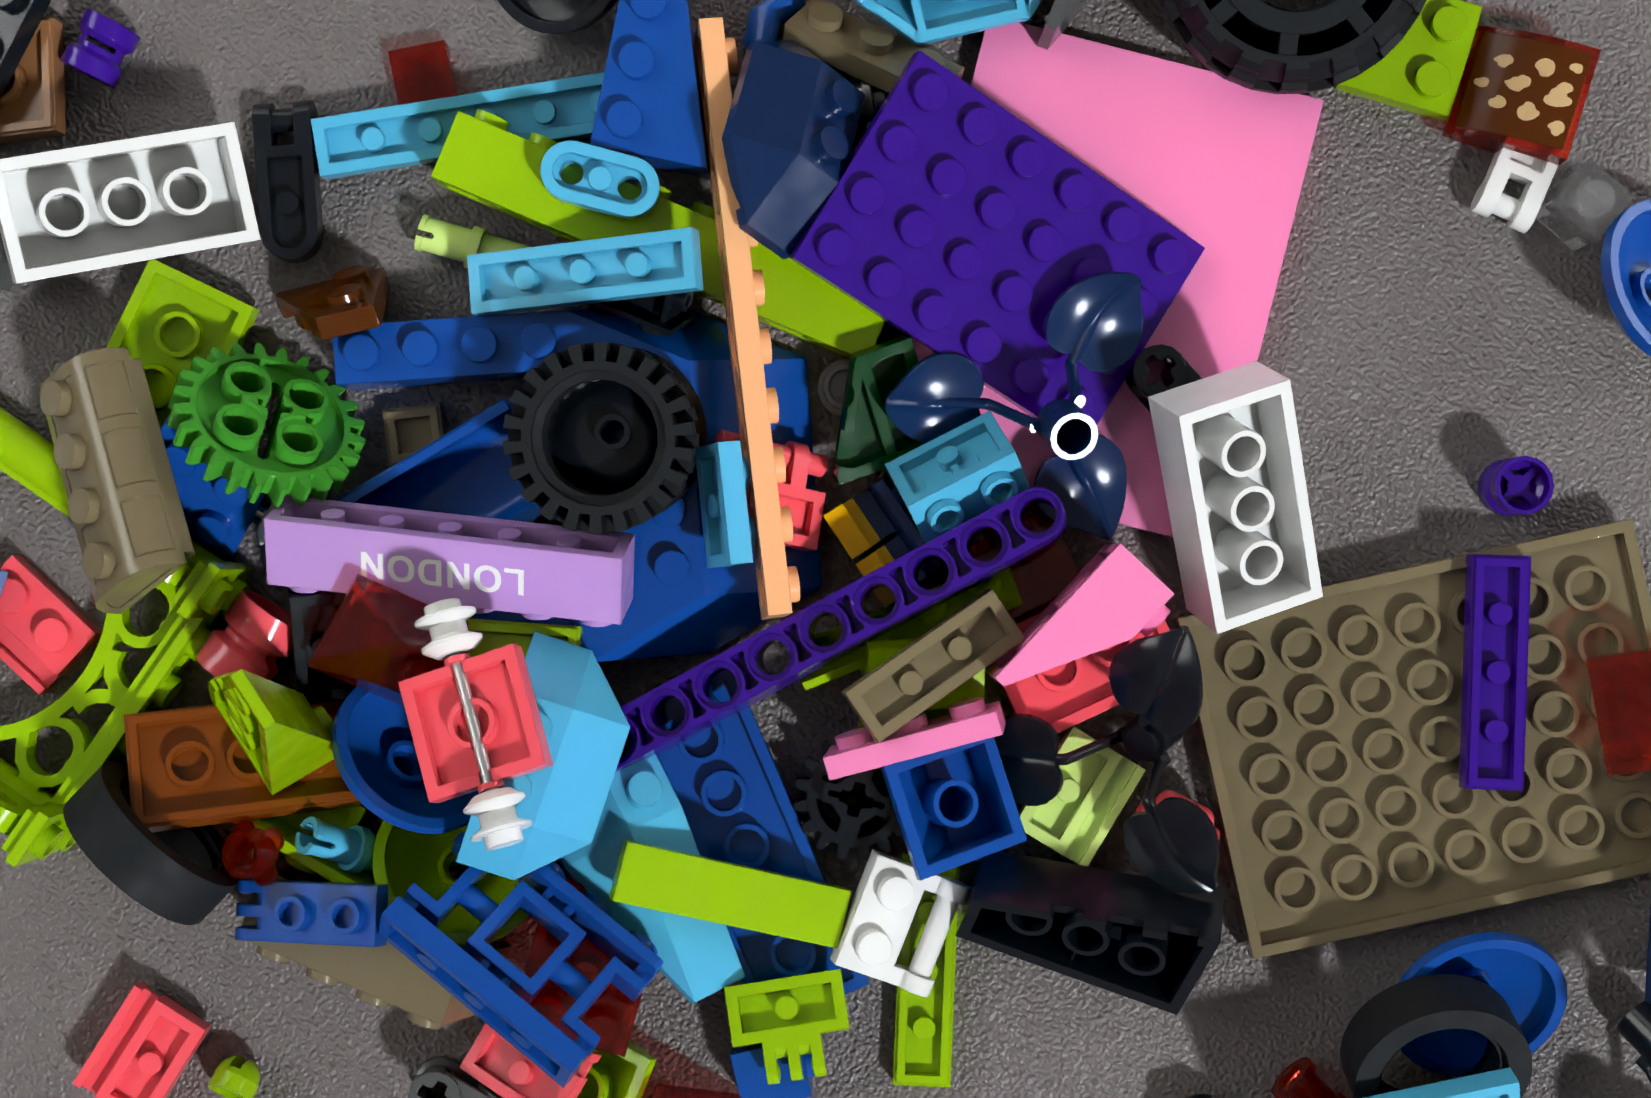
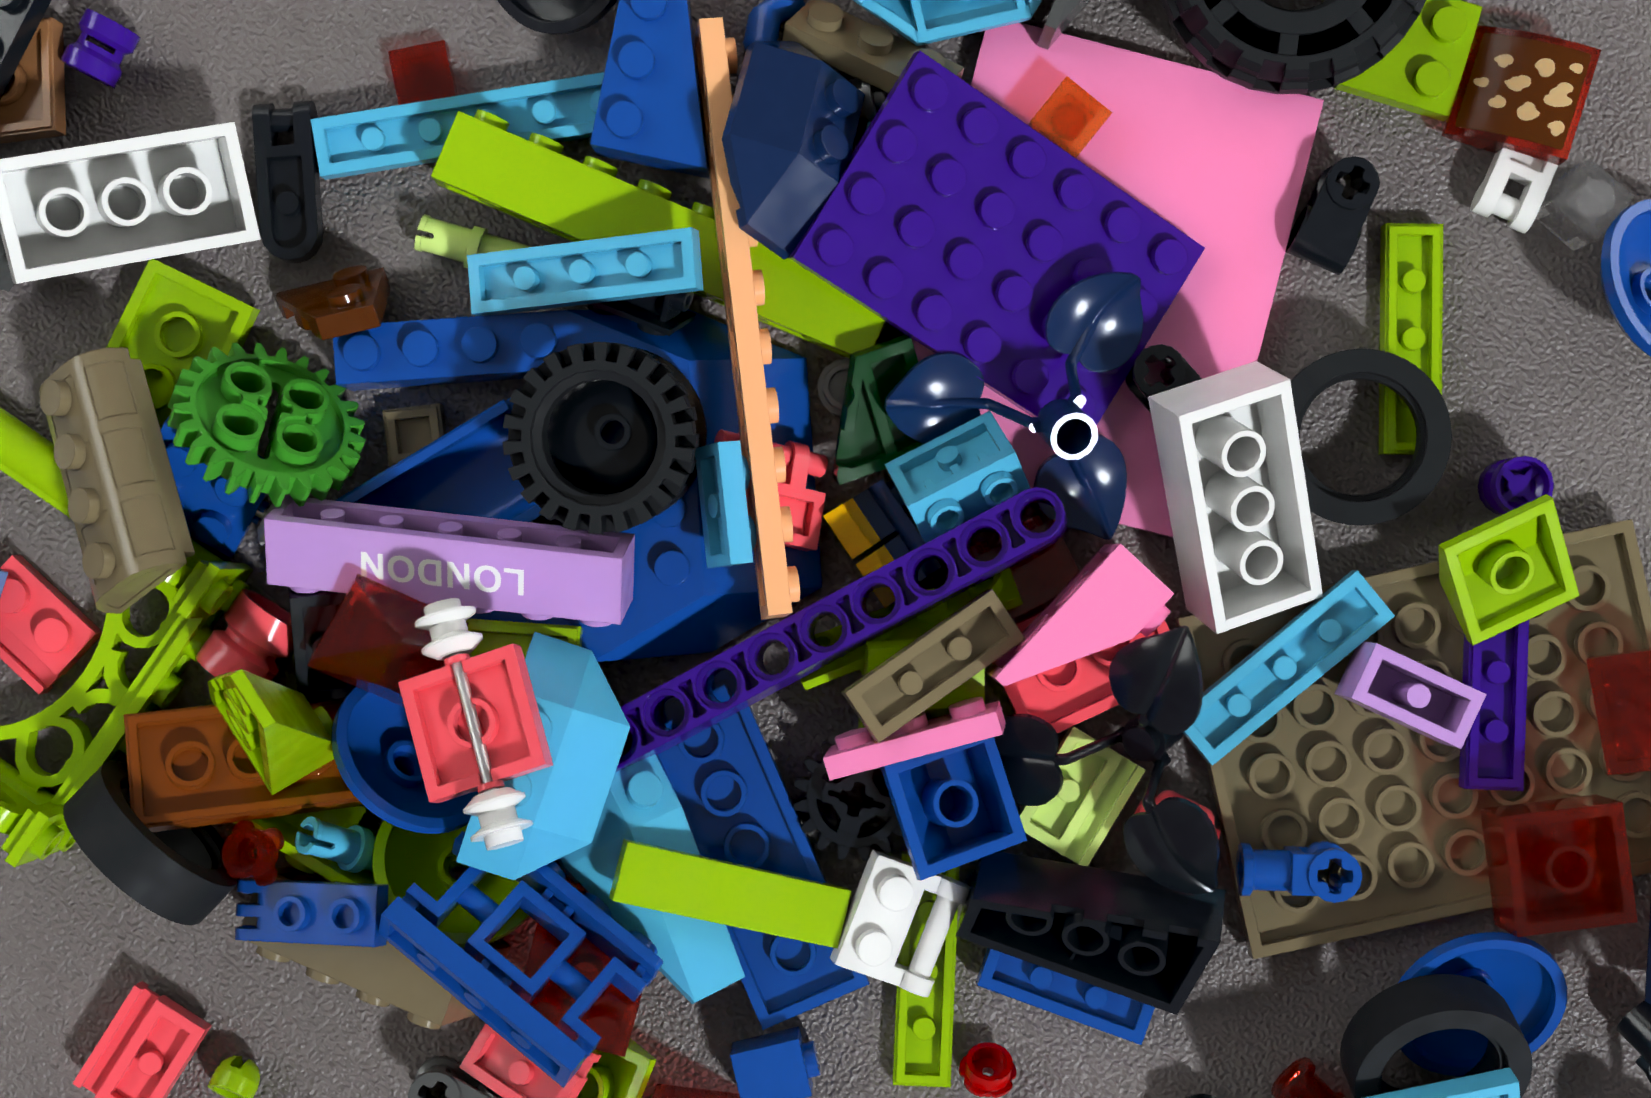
(602, 176): medium azure plate -> none
(788, 1019): lime hinge -> none
(991, 1059): none -> red plate
(1065, 996): none -> blue plate
(1070, 117): none -> clear orange plate
(1286, 665): none -> medium azure plate
(1296, 871): none -> blue connector
(1330, 223): none -> black piece
(1409, 320): none -> lime tile
(1410, 694): none -> lavender brick
(1431, 424): none -> black tyre
(1507, 570): none -> lime slope
(1559, 865): none -> clear red brick

